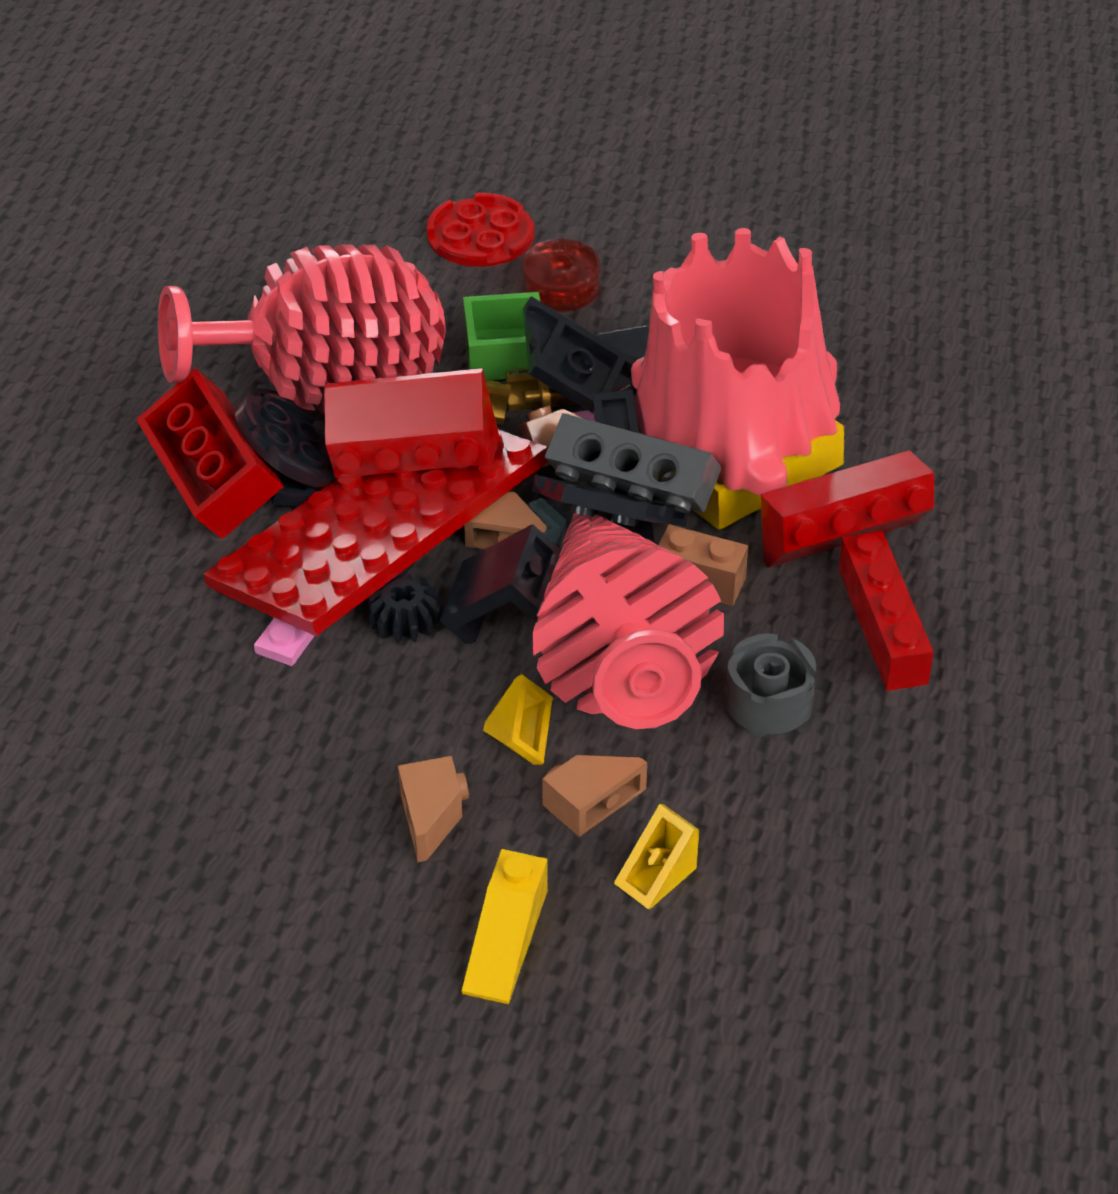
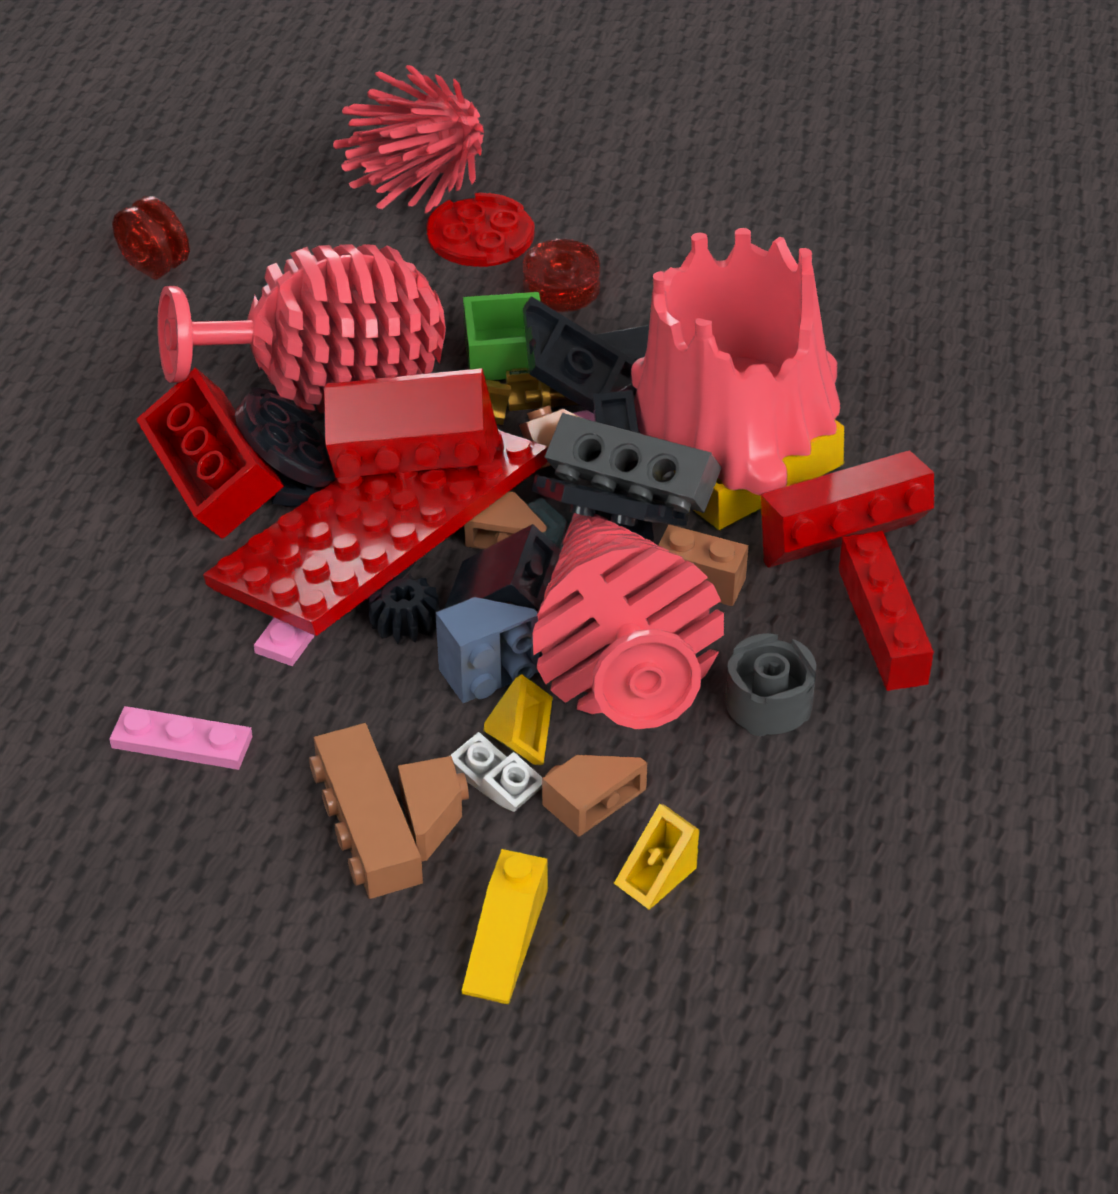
(151, 237): none -> clear red wheel
(181, 737): none -> bright pink plate
(367, 811): none -> nougat brick
(422, 136): none -> coral plant
(485, 646): none -> sand blue slope
(501, 778): none -> white slope

